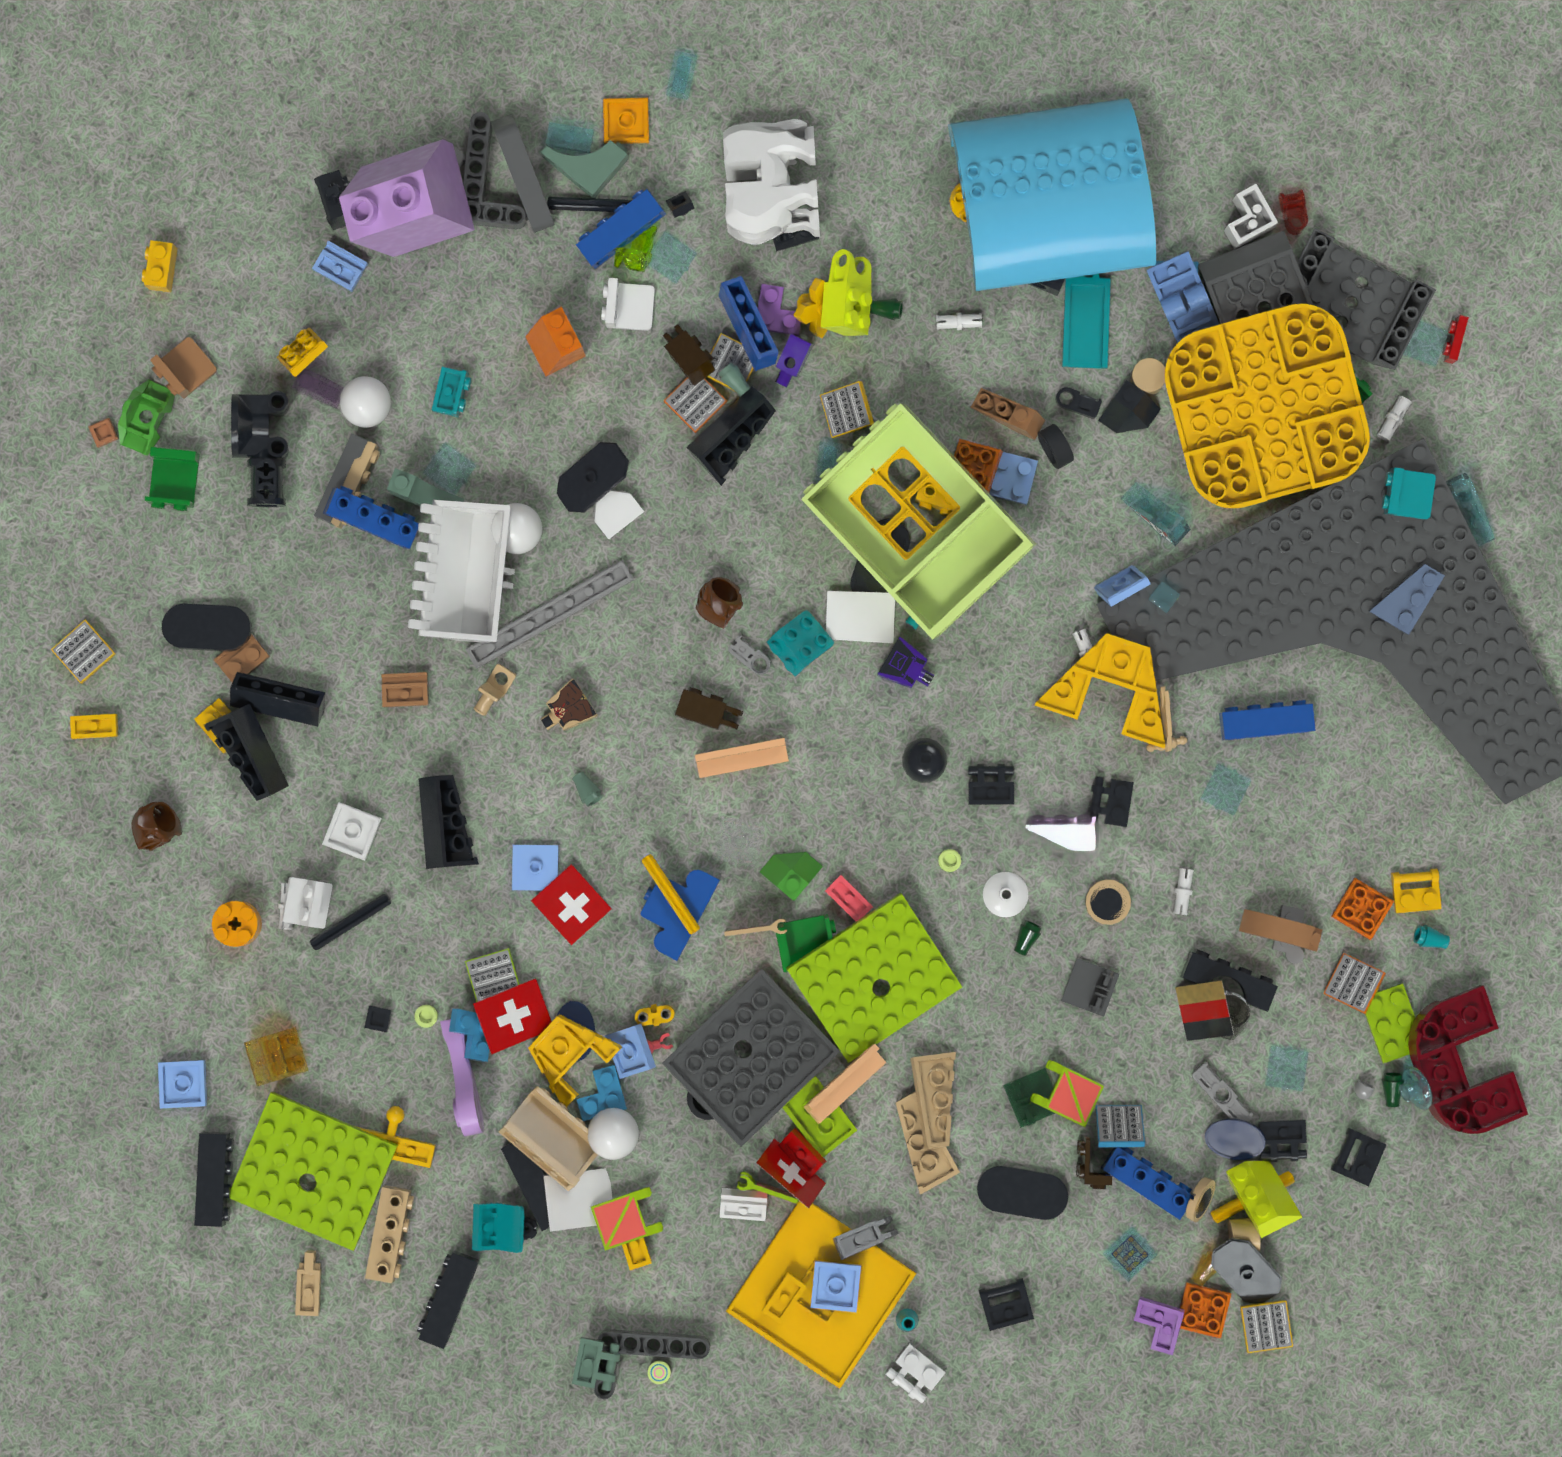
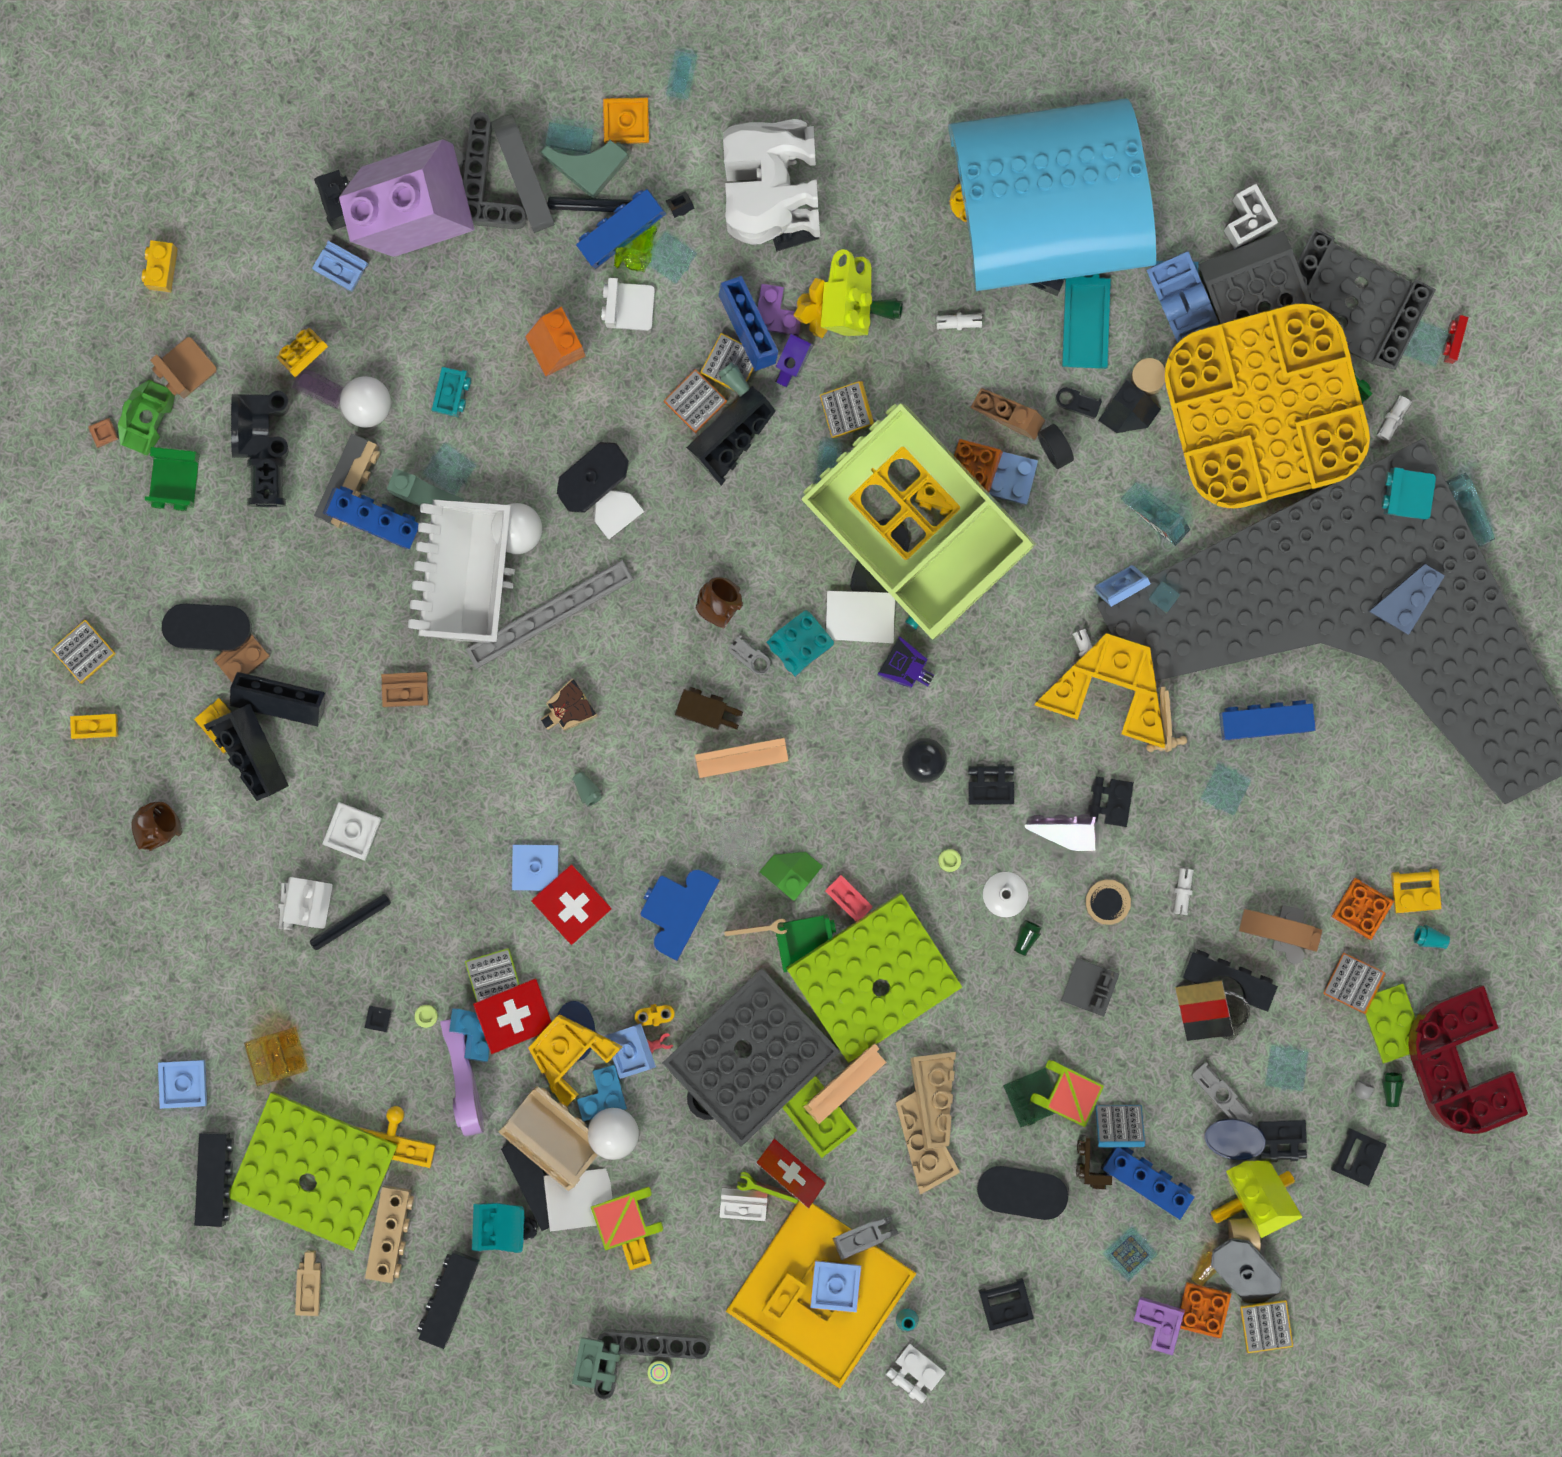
(243, 912): light orange brick -> none
(443, 824): black wedge -> none
(492, 690): tan bracket -> none
(670, 894): yellow axle -> none
(689, 356): dark brown hinge -> none
(802, 1153): red plate -> none
(1204, 1193): tan tile -> none
(1293, 207): clear red piece -> none
(1412, 1089): clear light blue piece -> none

